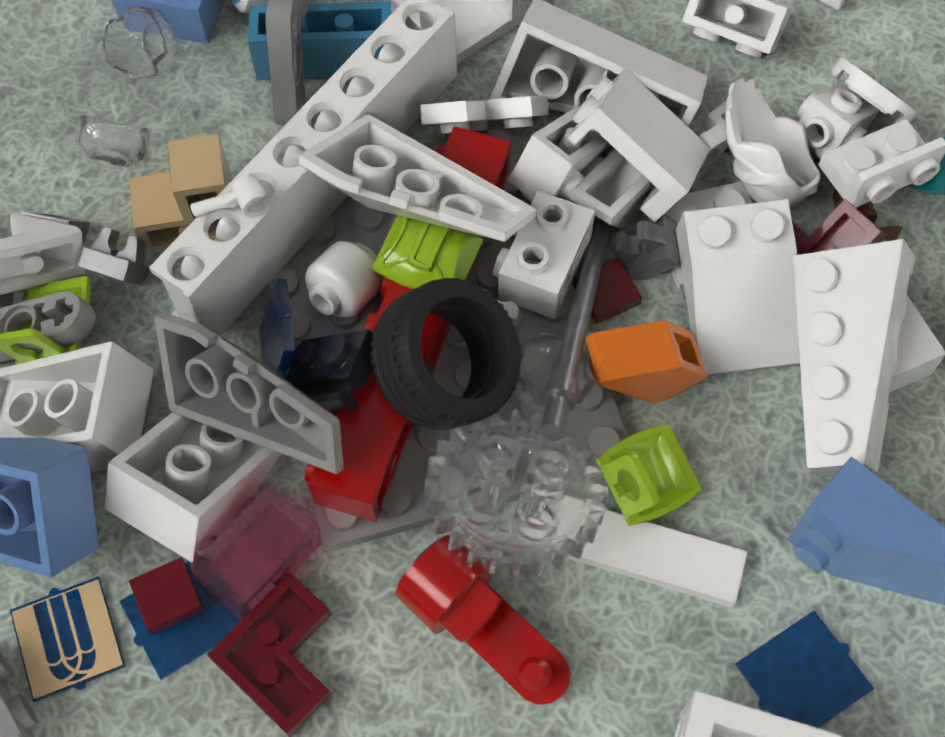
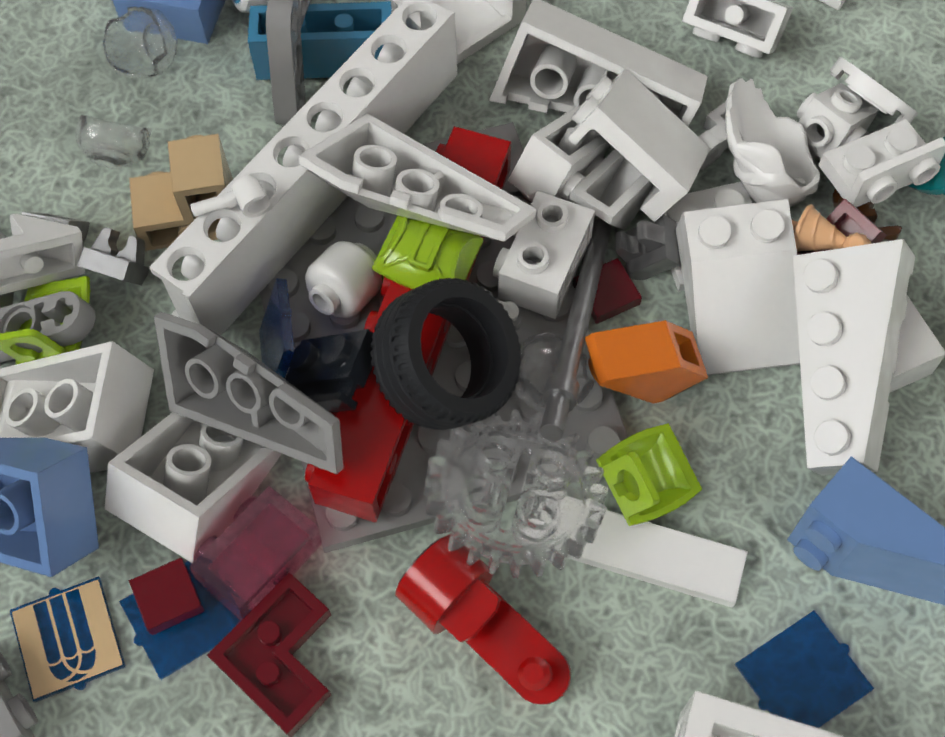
(475, 113): white plate -> none
(816, 233): none -> light nougat piece

